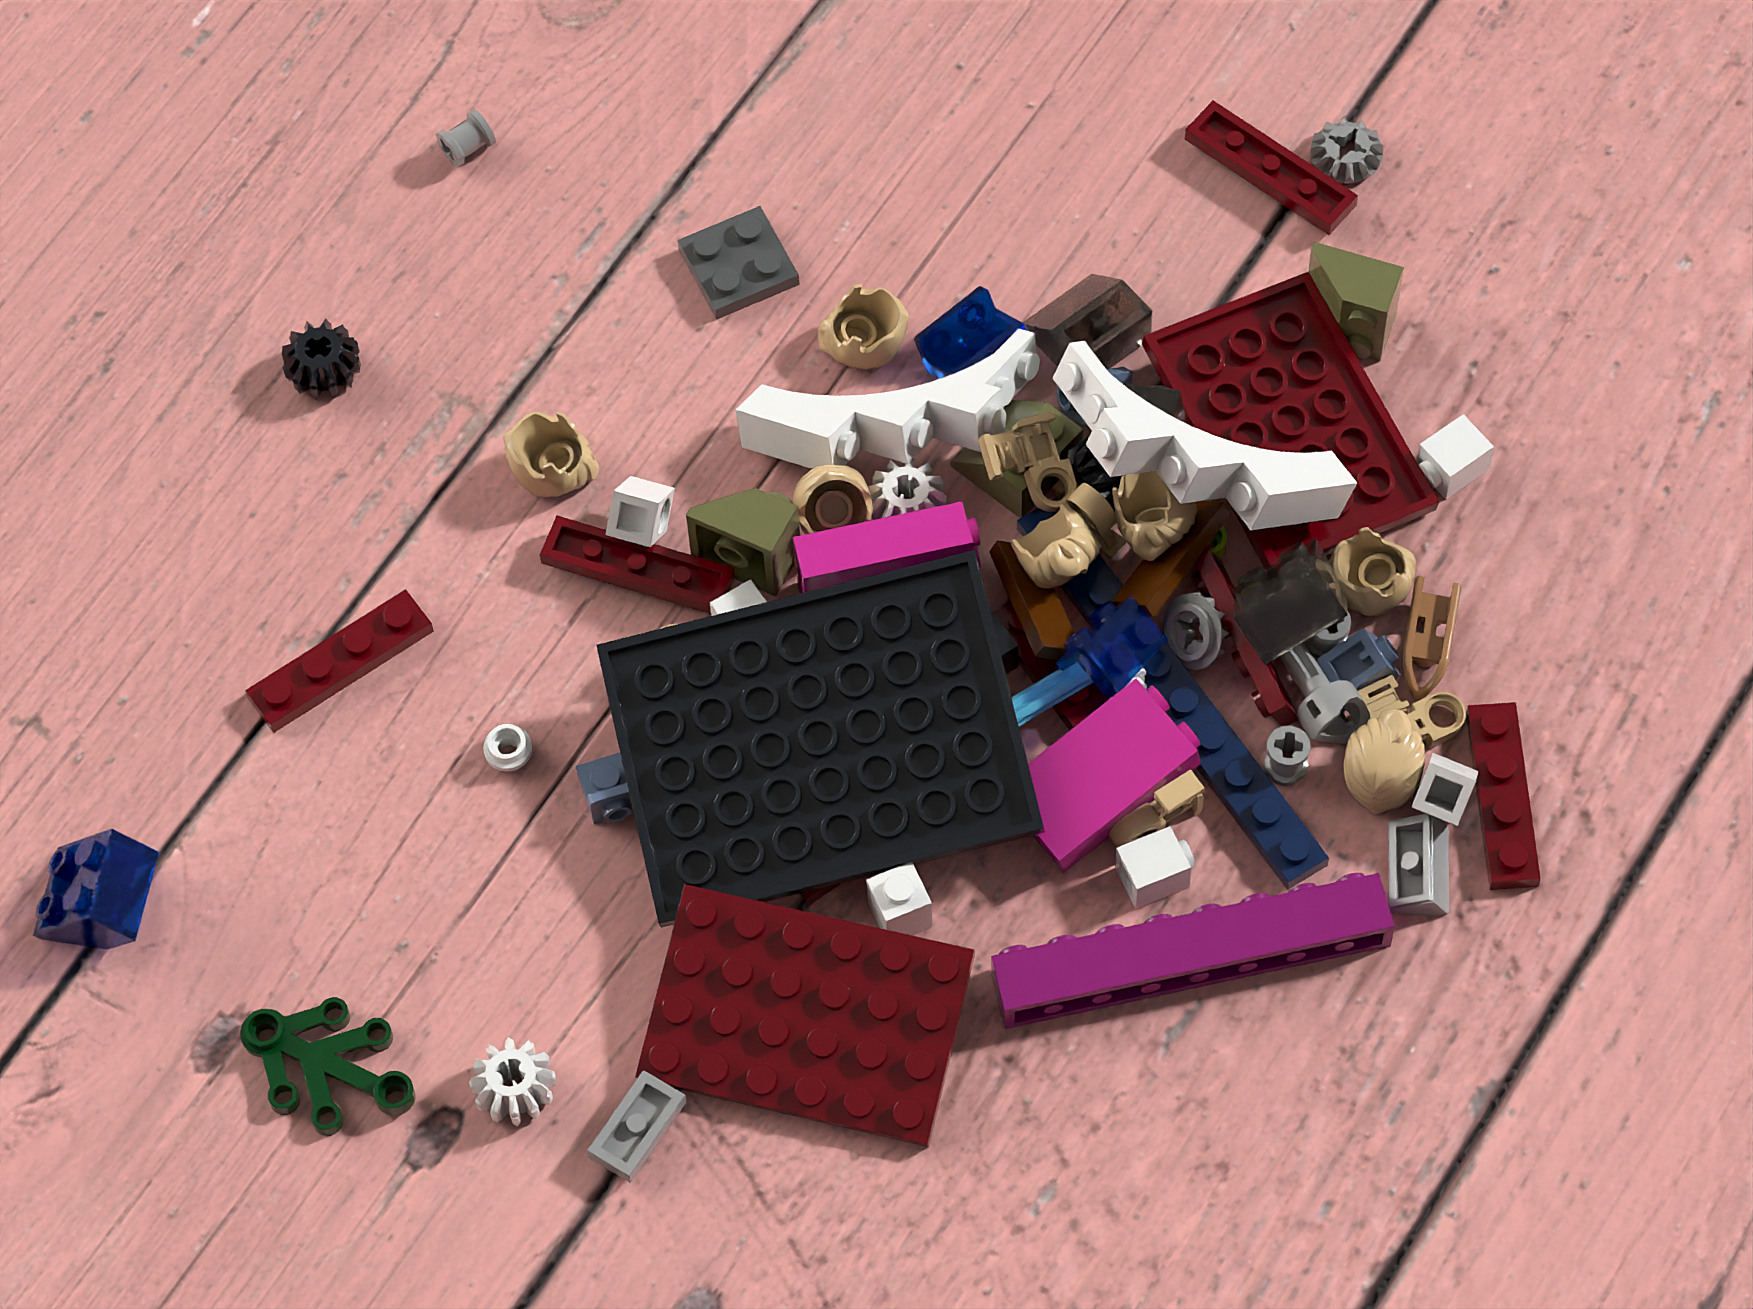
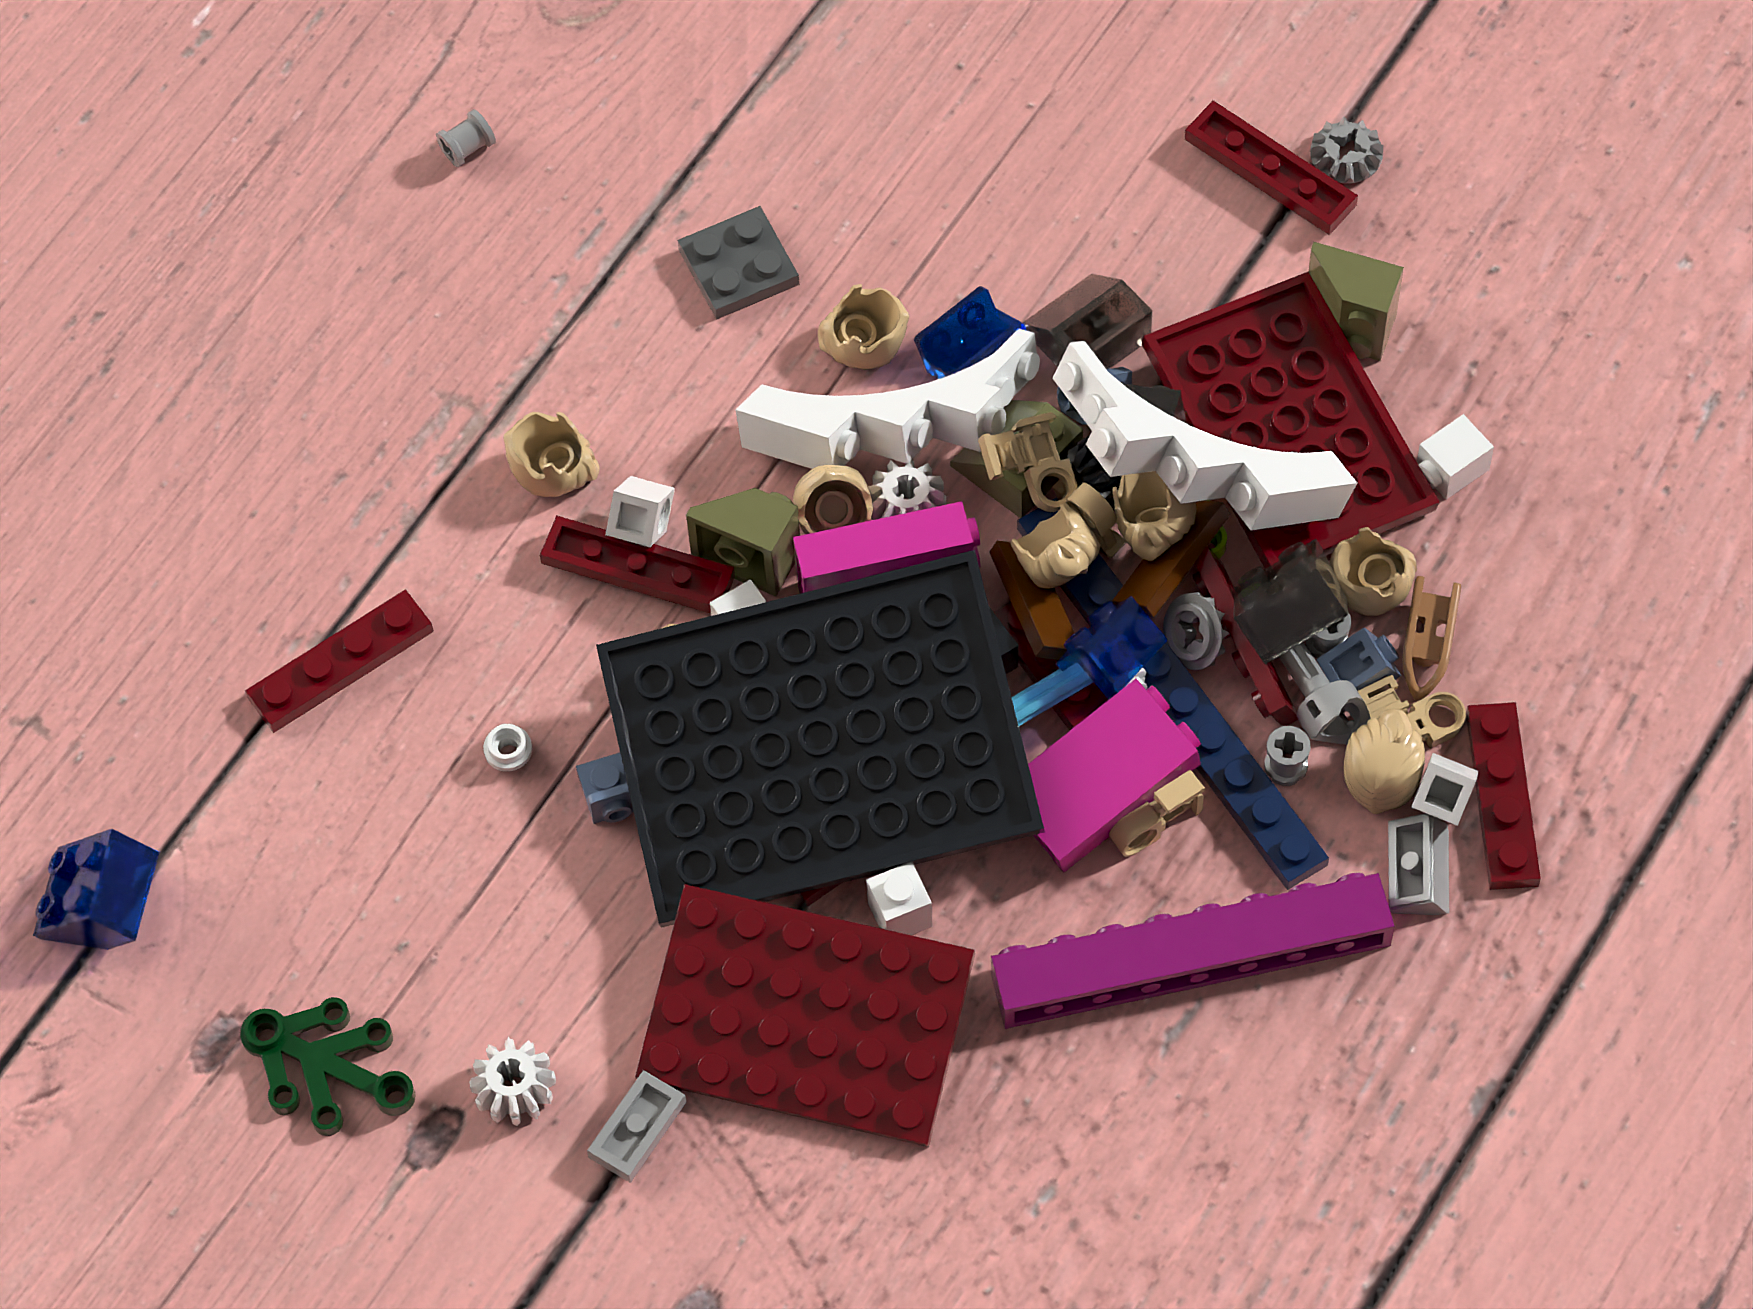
(321, 359): black gear -> none
(1154, 866): white brick -> none

